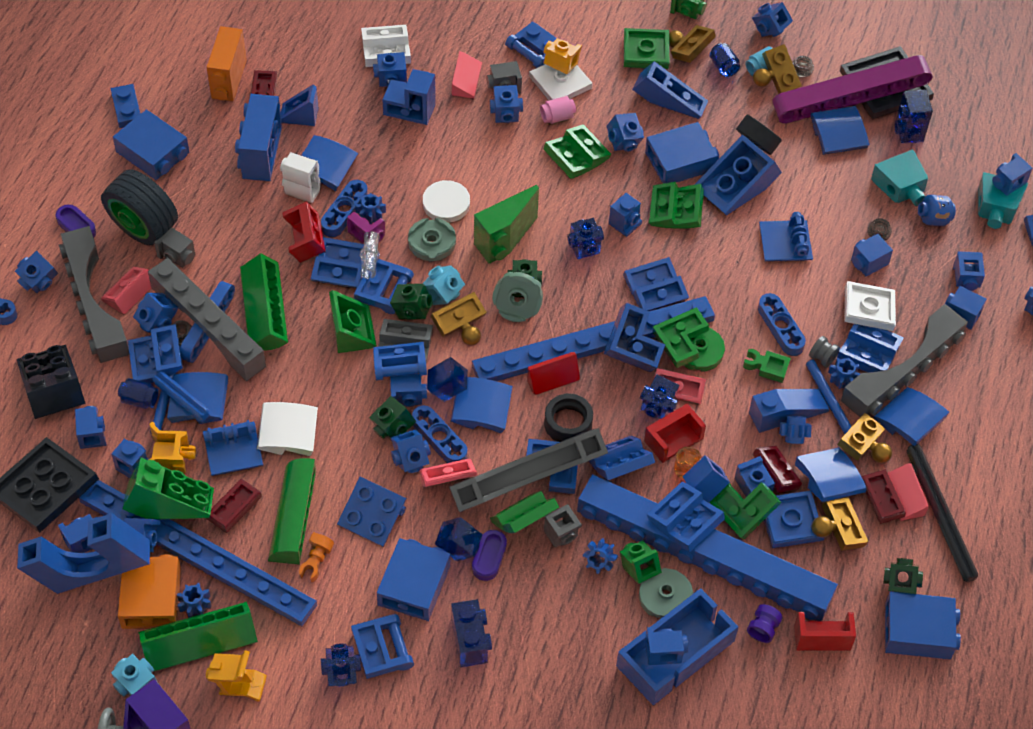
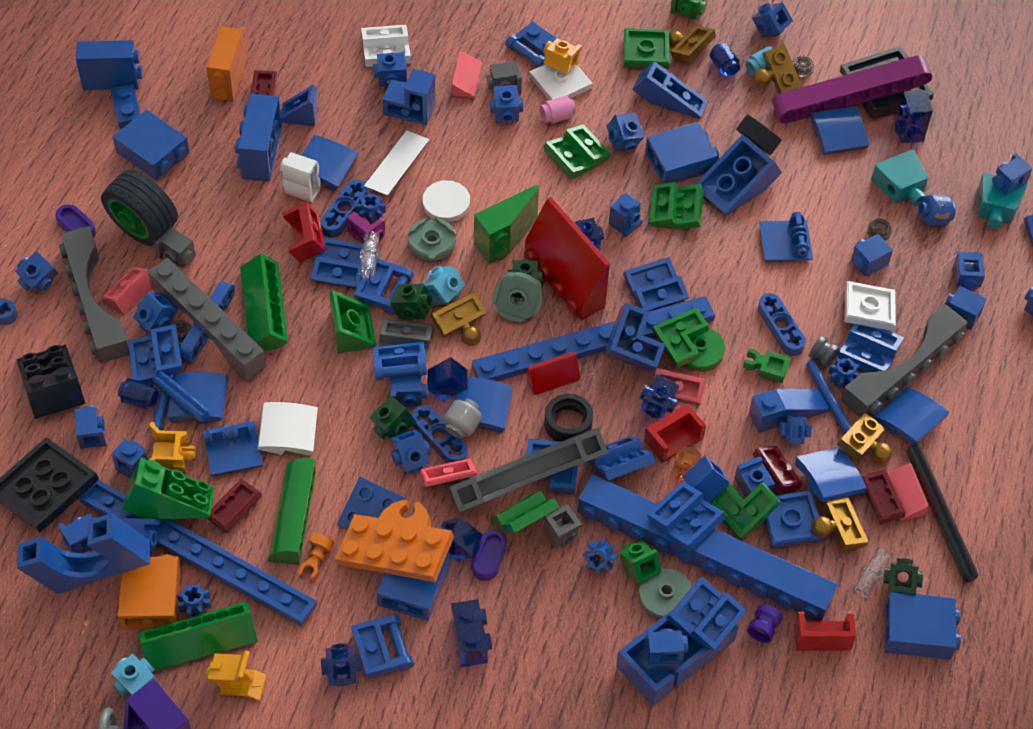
(108, 64): none -> blue brick
(396, 162): none -> white sticker
(396, 543): none -> orange plate
(462, 418): none -> light grey head
(568, 260): none -> red slope
(706, 614): none -> blue slope
(872, 572): none -> clear pin

